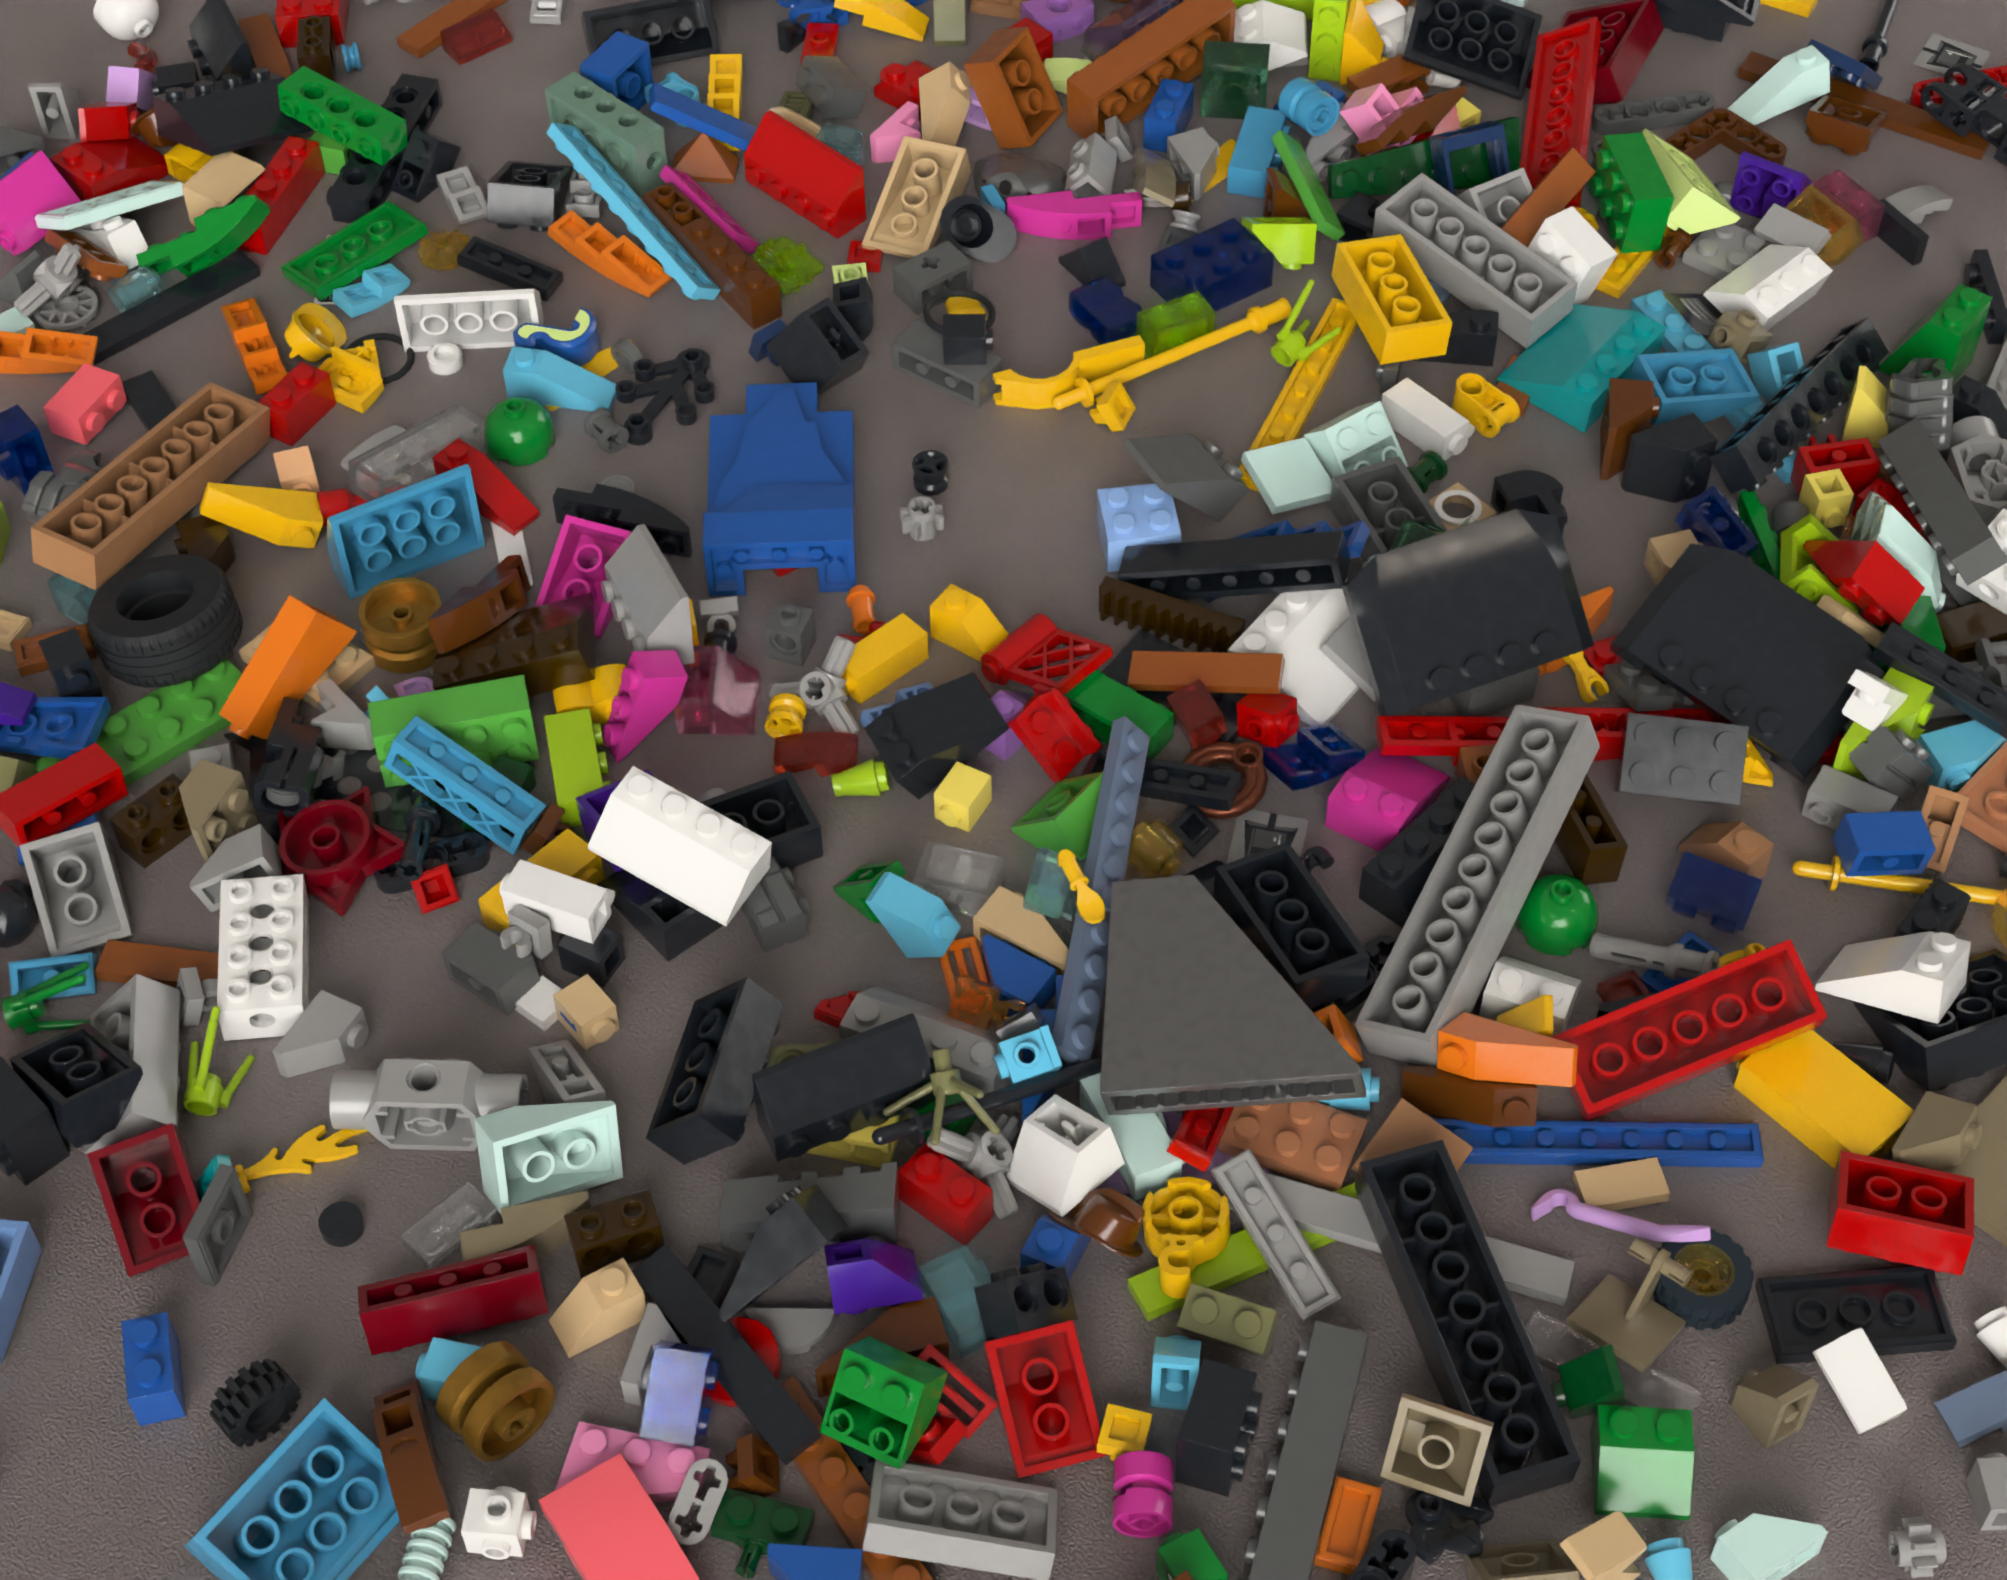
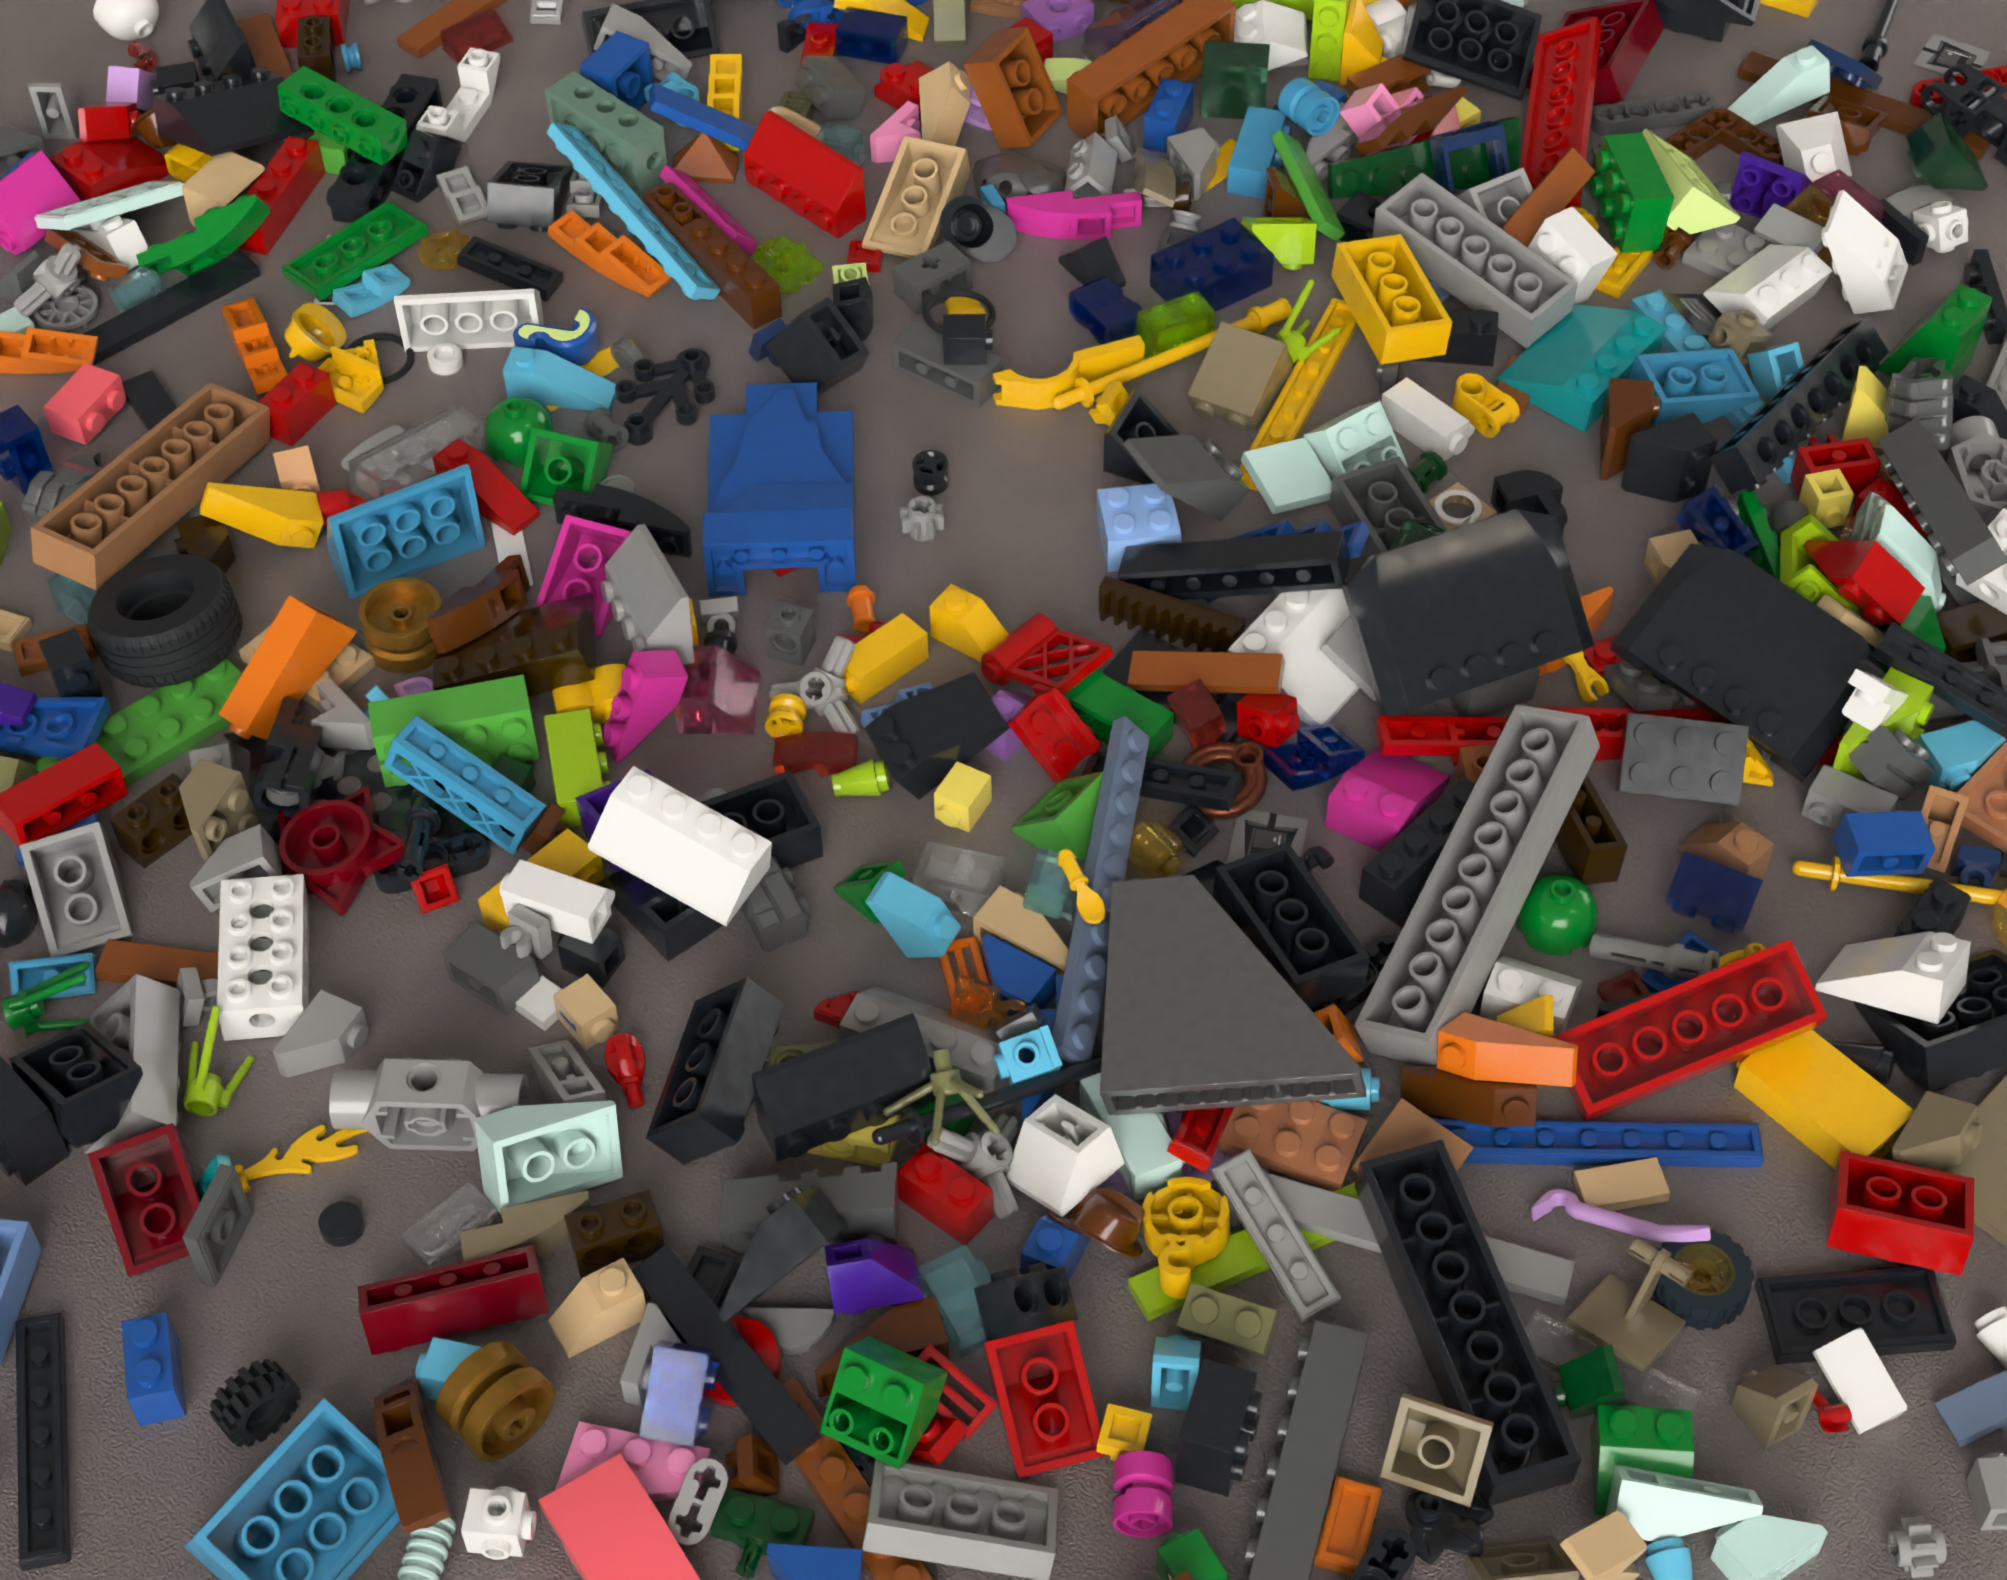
(42, 1442): none -> black tile
(477, 82): none -> white slope
(562, 462): none -> green slope
(626, 1065): none -> red piece
(663, 54): none -> light grey slope
(871, 35): none -> clear blue brick
(1135, 420): none -> black slope
(1240, 377): none -> dark tan slope
(1677, 1506): none -> light aqua slope
(1814, 146): none -> white slope
(1832, 1417): none -> red hand
(1863, 256): none -> white slope
(1943, 224): none -> white brick
(1944, 157): none -> clear green slope
(1975, 864): none -> dark blue tile

